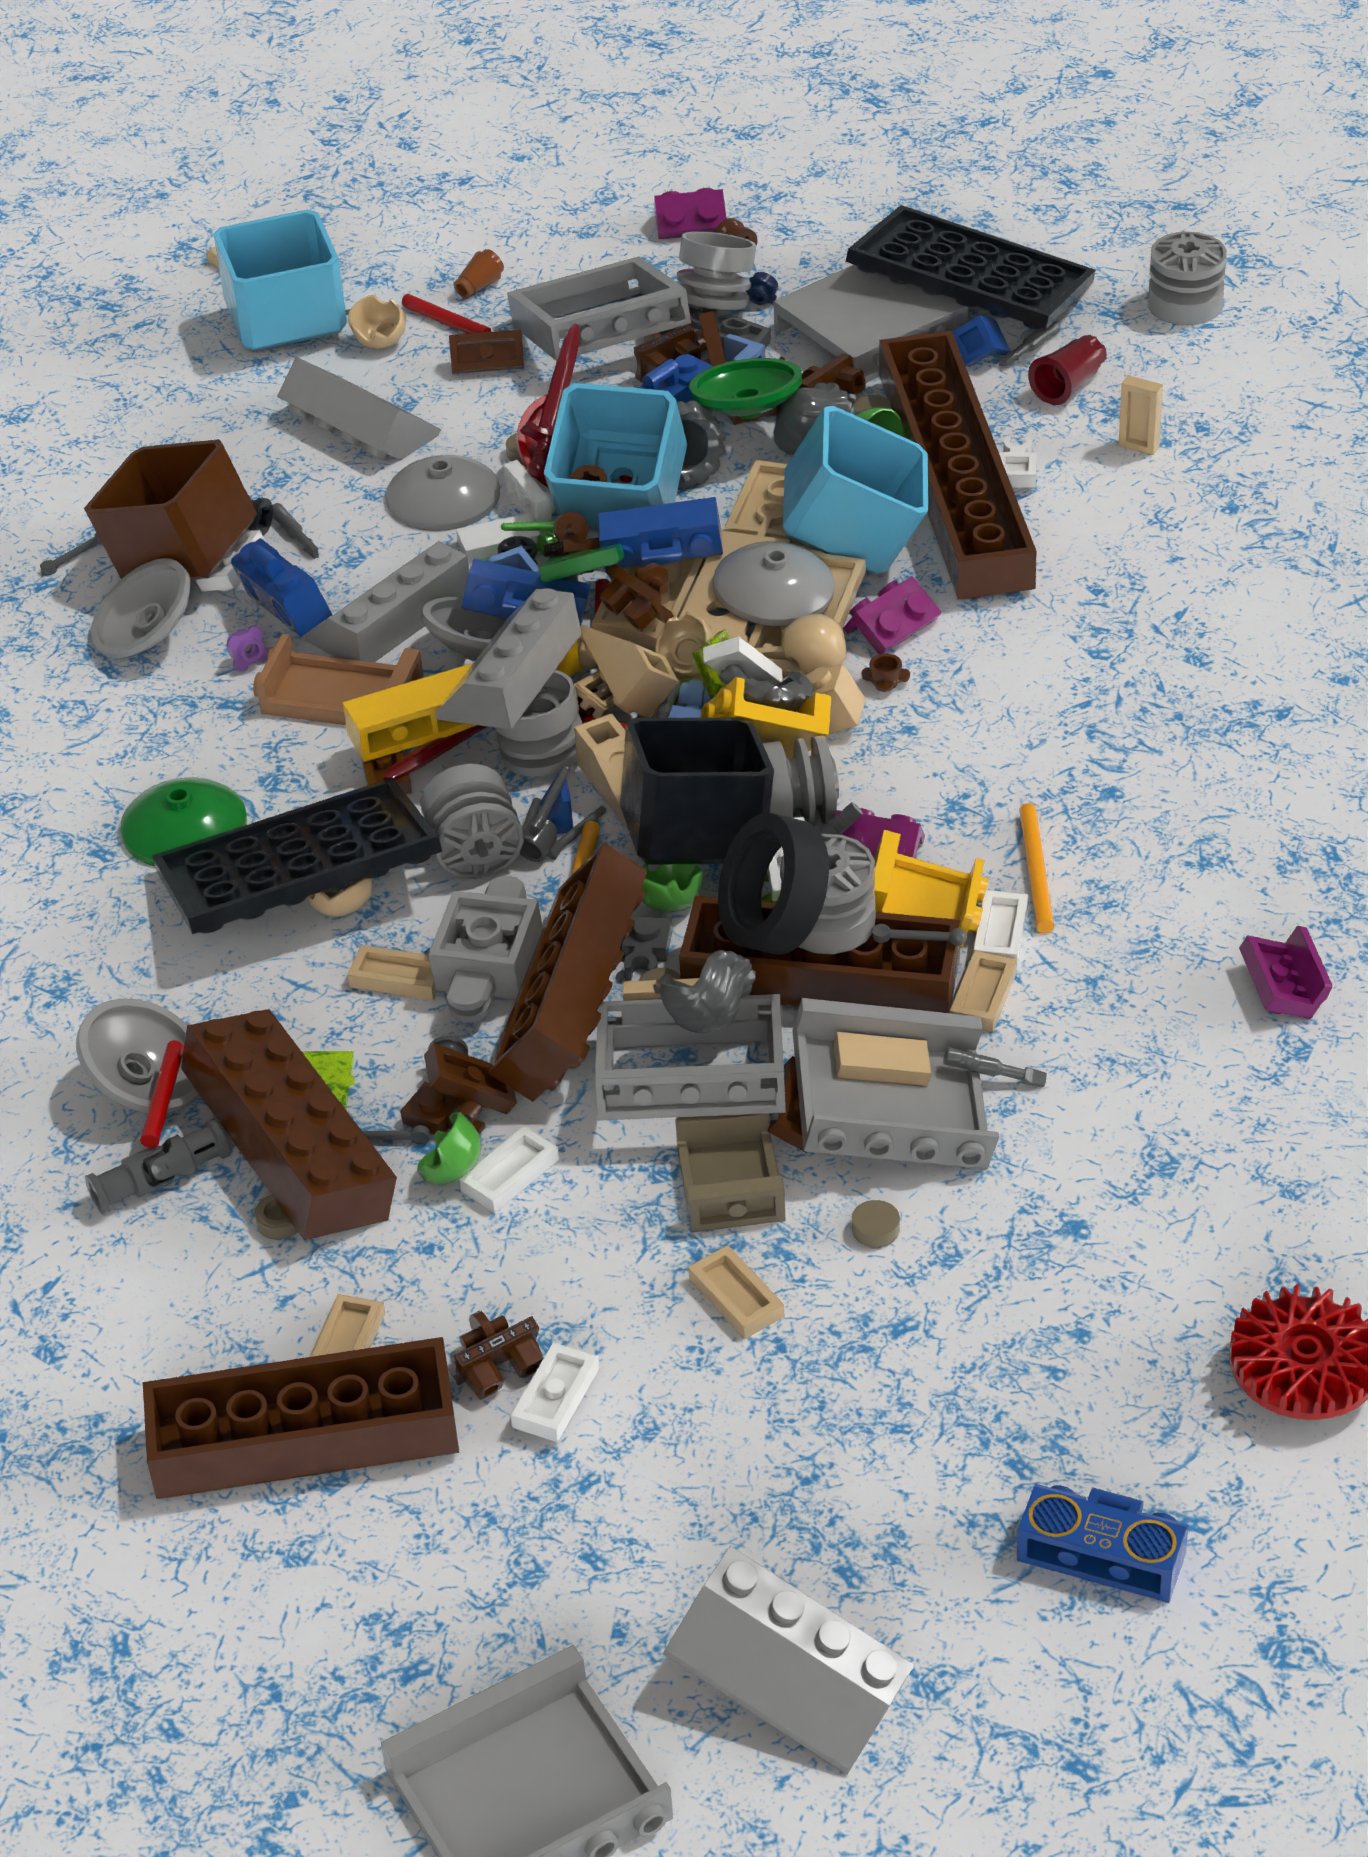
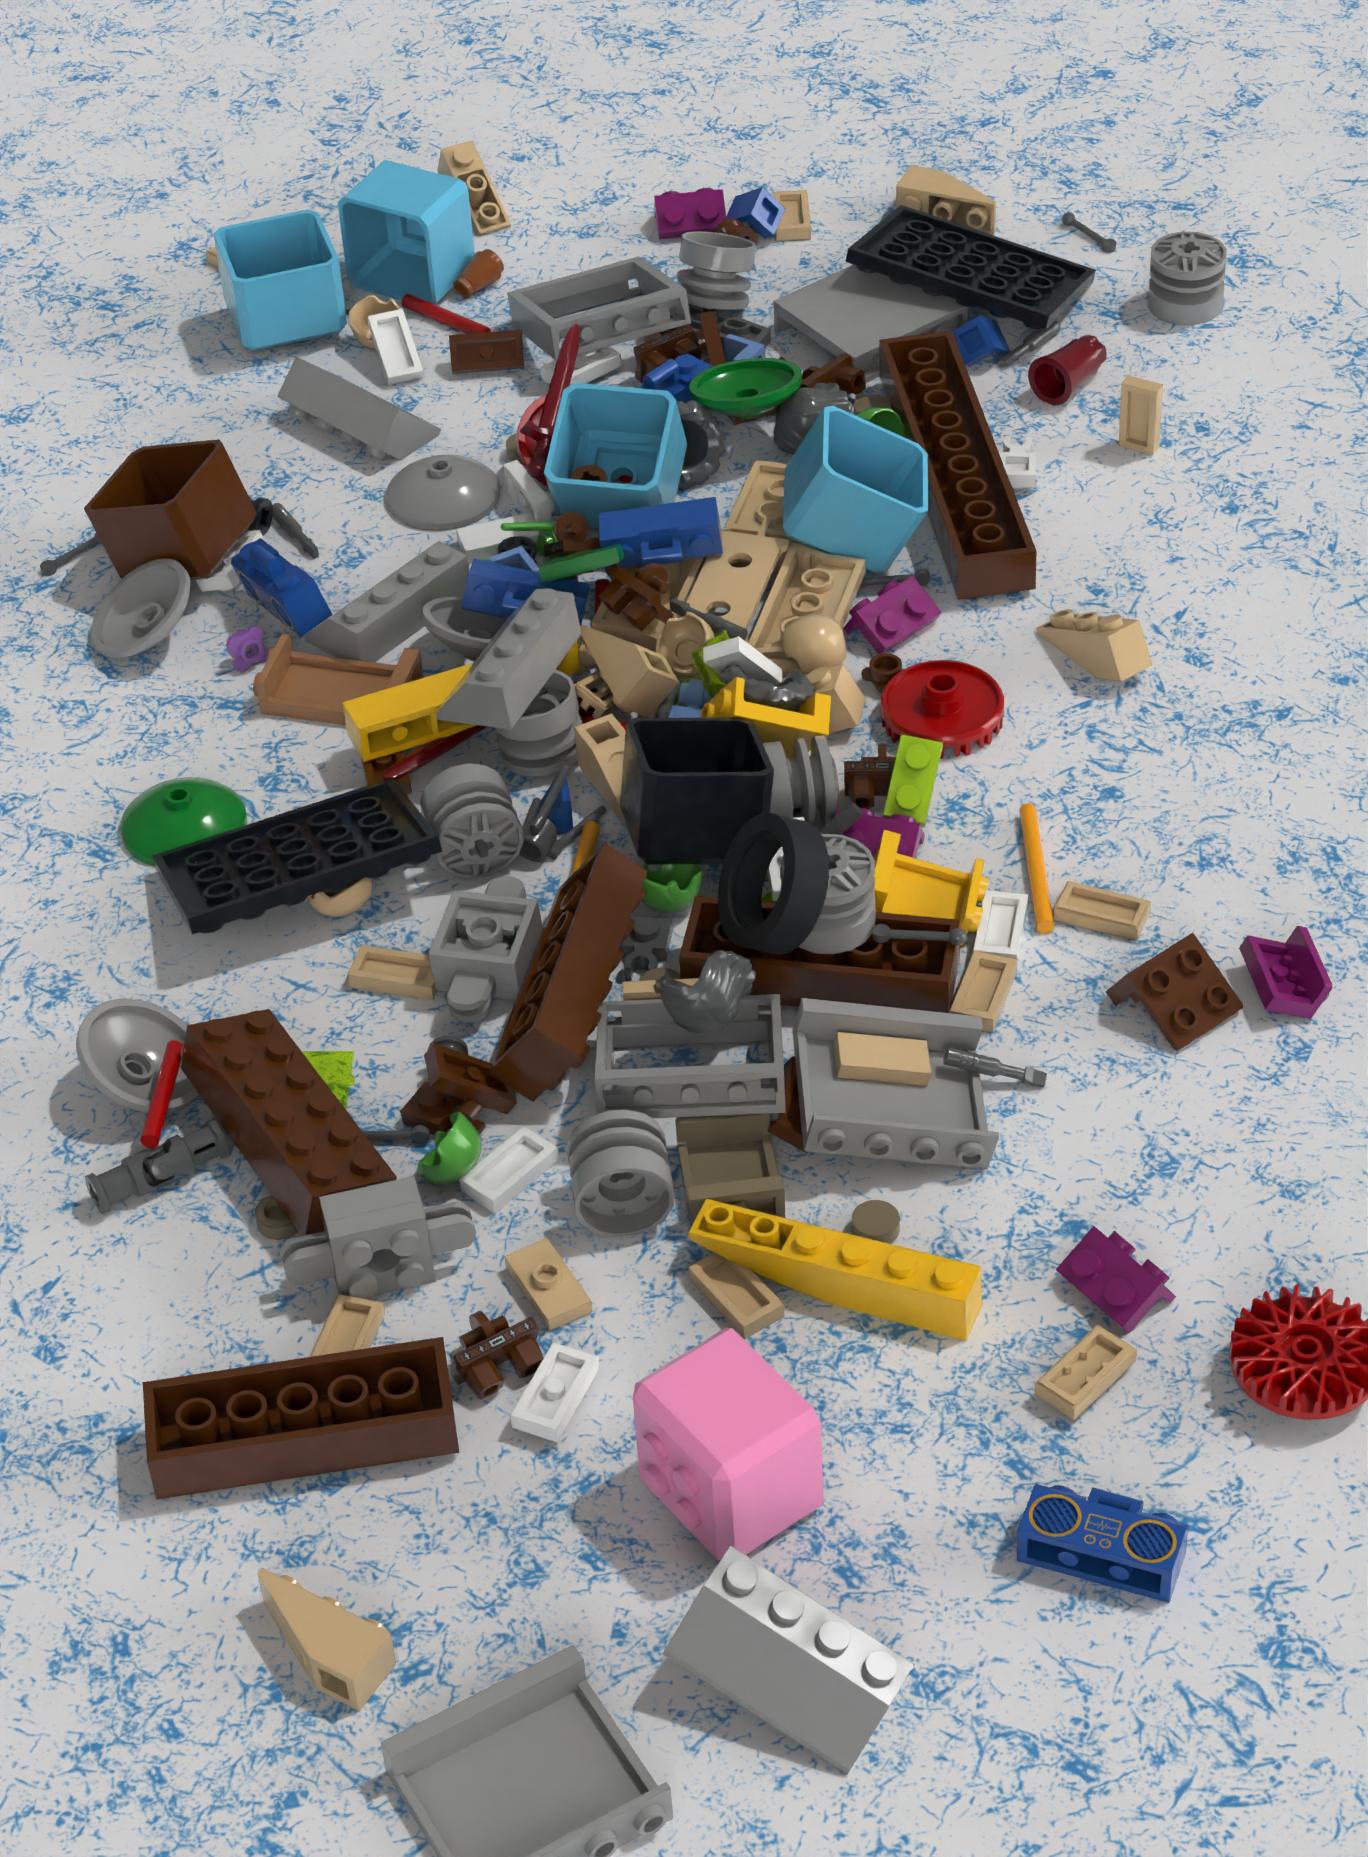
(336, 1648): none -> tan slope
(377, 1240): none -> light grey brick
(395, 346): none -> white tile
(406, 232): none -> medium azure plate
(486, 209): none -> tan slope
(548, 1284): none -> tan plate
(587, 365): none -> white plate
(620, 1173): none -> light grey wheel
(714, 621): none -> dark grey piece
(728, 1444): none -> bright pink plate
(758, 210): none -> blue panel
(762, 288): dark blue plate -> none
(773, 583): light grey dish -> none
(796, 218): none -> tan tile
(846, 1268): none -> yellow slope
(868, 778): none -> reddish brown hips
(913, 778): none -> lime plate
(921, 575): none -> dark grey hinge
(943, 704): none -> red wheel
(946, 198): none -> tan slope
(1085, 1372): none -> tan plate
(1101, 645): none -> tan slope
(1102, 910): none -> tan tile
(1108, 245): none -> dark grey hinge
(1113, 1279): none -> magenta bracket
(1180, 992): none -> reddish brown bracket

